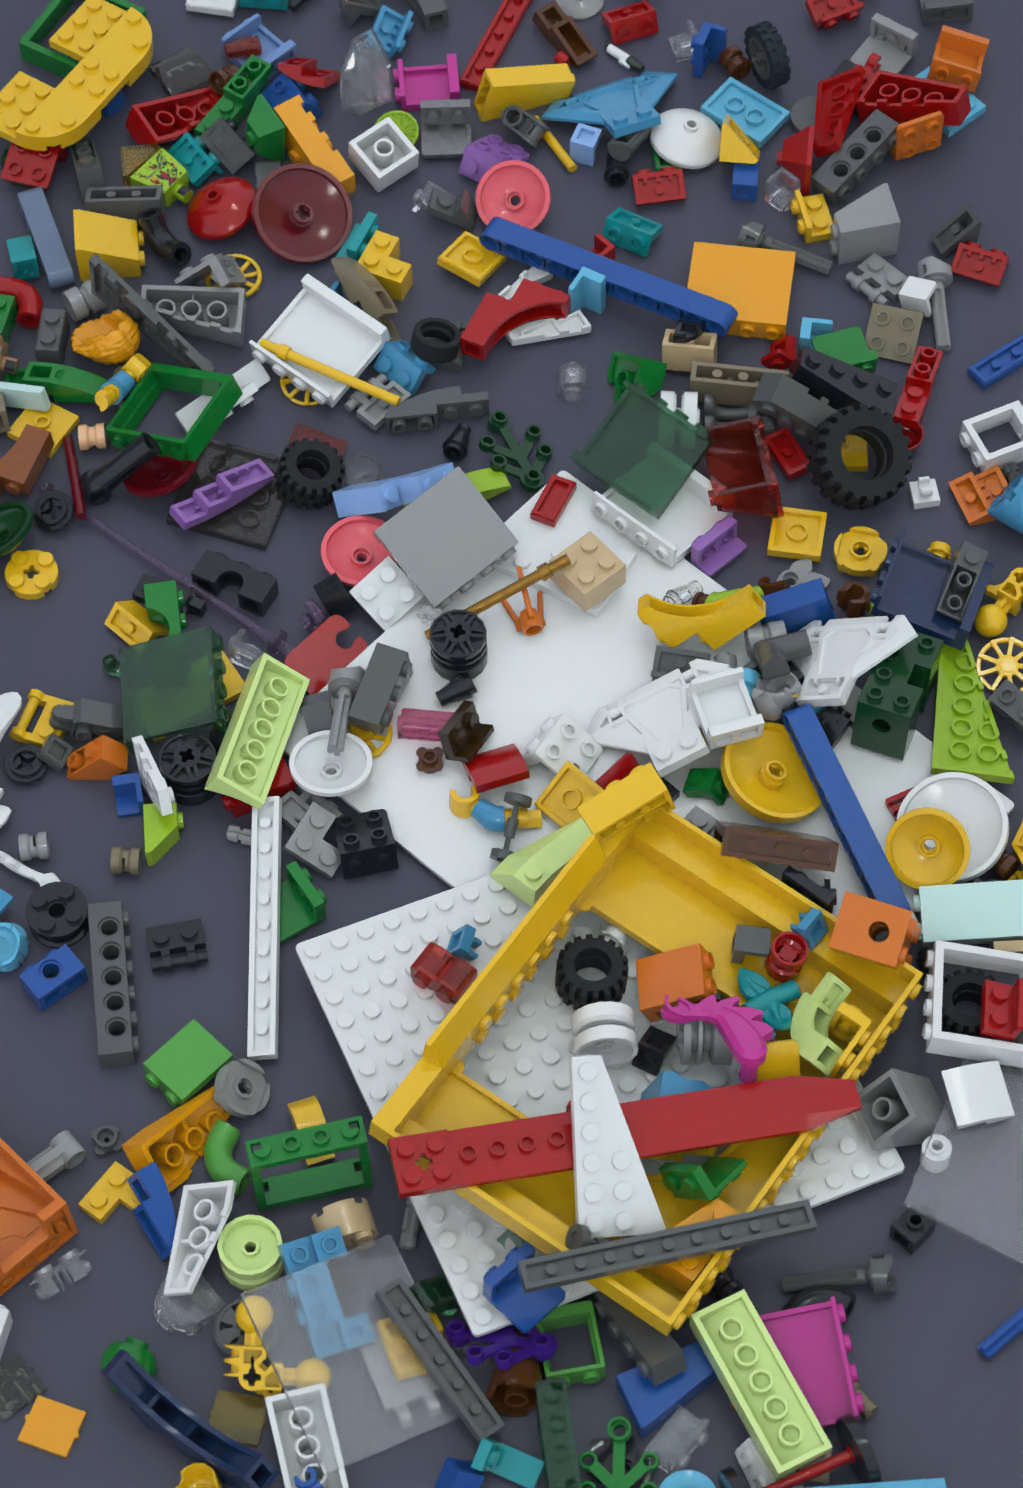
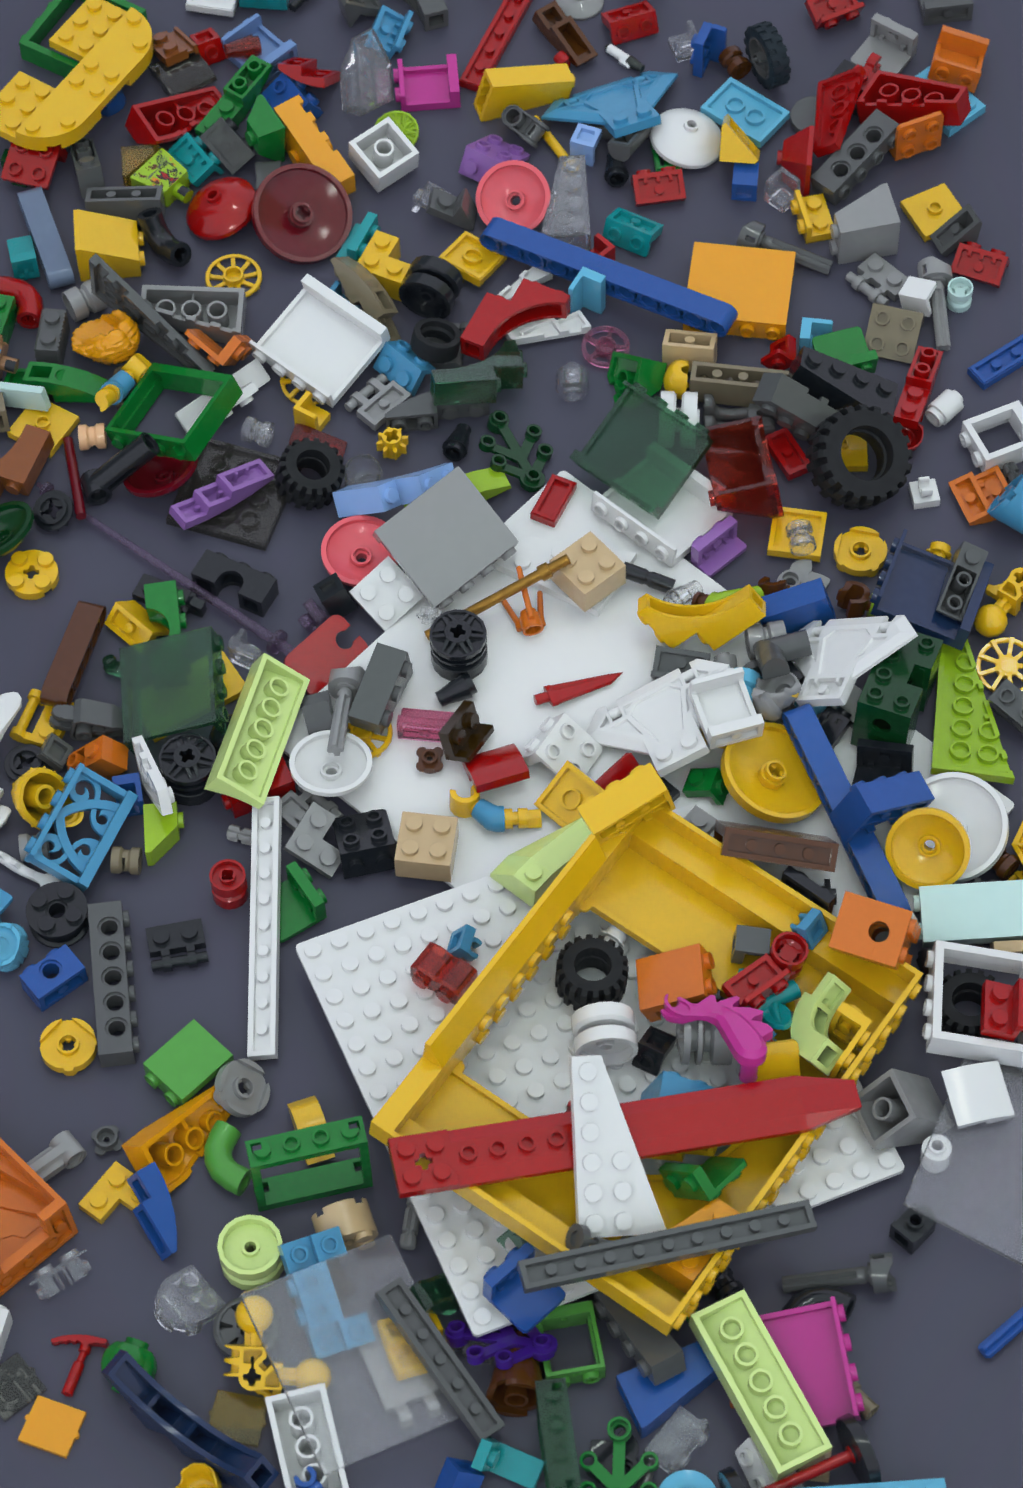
(33, 793): none -> yellow head
(66, 1031): none -> yellow plate
(73, 654): none -> reddish brown beam
(77, 1367): none -> red piece
(113, 812): none -> dark azure fence
(173, 46): none -> dark orange plate
(199, 1223): white wedge -> none
(209, 45): none -> red bracket
(220, 78): reddish brown wheel -> none
(221, 268): light grey bracket -> none
(228, 884): none -> red wheel
(235, 349): none -> orange bracket
(257, 431): none -> clear wheel
(285, 353): yellow bar -> none
(309, 414): none -> yellow panel
(392, 443): none -> yellow gear
(426, 846): none -> tan brick
(431, 287): none -> black wheel
(445, 127): flat silver bracket -> none
(481, 380): none -> clear green arch
(516, 800): dark grey wheel -> none
(566, 691): none -> red bar
(568, 204): none -> clear wedge
(604, 345): none -> clear pink wheel
(651, 579): none -> black piece
(676, 377): none -> yellow hair
(687, 331): black tile -> none
(757, 982): none -> red bracket
(801, 537): none -> clear wheel
(879, 802): none -> blue wedge
(882, 759): none -> black bracket
(930, 209): none -> yellow plate
(944, 407): none -> white brick
(959, 294): none -> light aqua wheel

